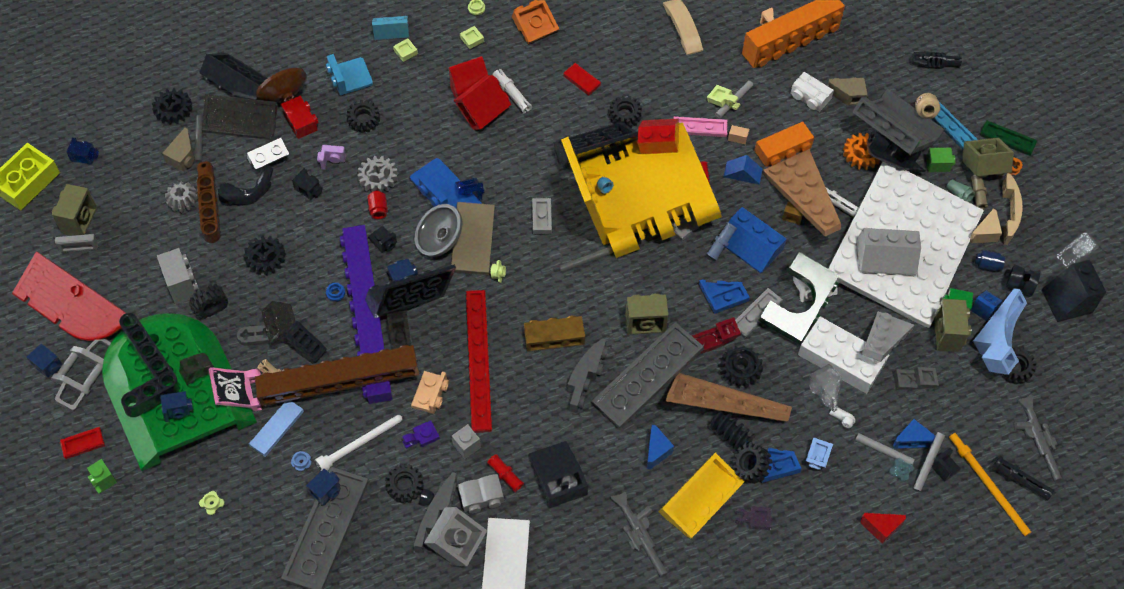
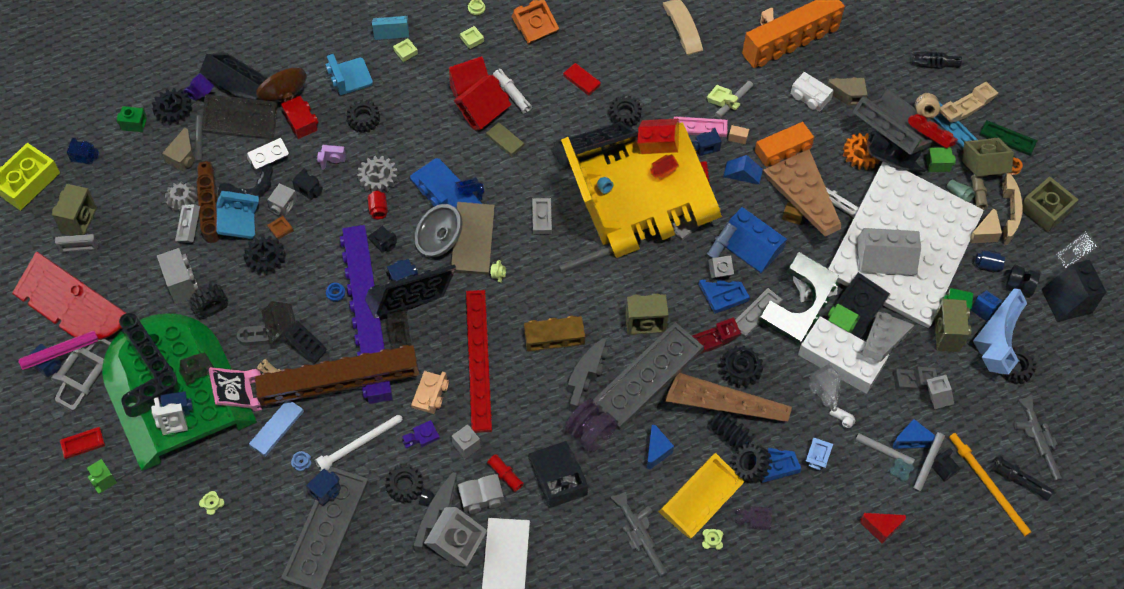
(58, 350): none -> dark pink axle
(132, 119): none -> green brick
(169, 418): none -> white bracket
(187, 223): none -> light grey plate
(198, 87): none -> dark purple piece
(236, 214): none -> dark azure bracket
(280, 227): none -> dark orange tile
(282, 200): none -> light grey brick
(505, 139): none -> olive tile
(589, 423): none -> clear purple wheel
(664, 166): none -> clear red brick
(707, 142): none -> dark blue brick
(712, 533): none -> yellowish green plate
(721, 266): none -> light grey brick
(843, 318): none -> bright green brick
(864, 299): none -> black tile
(932, 131): none -> red hinge
(940, 391): none -> light grey brick
(969, 104): none -> tan slope
(1049, 204): none -> olive brick

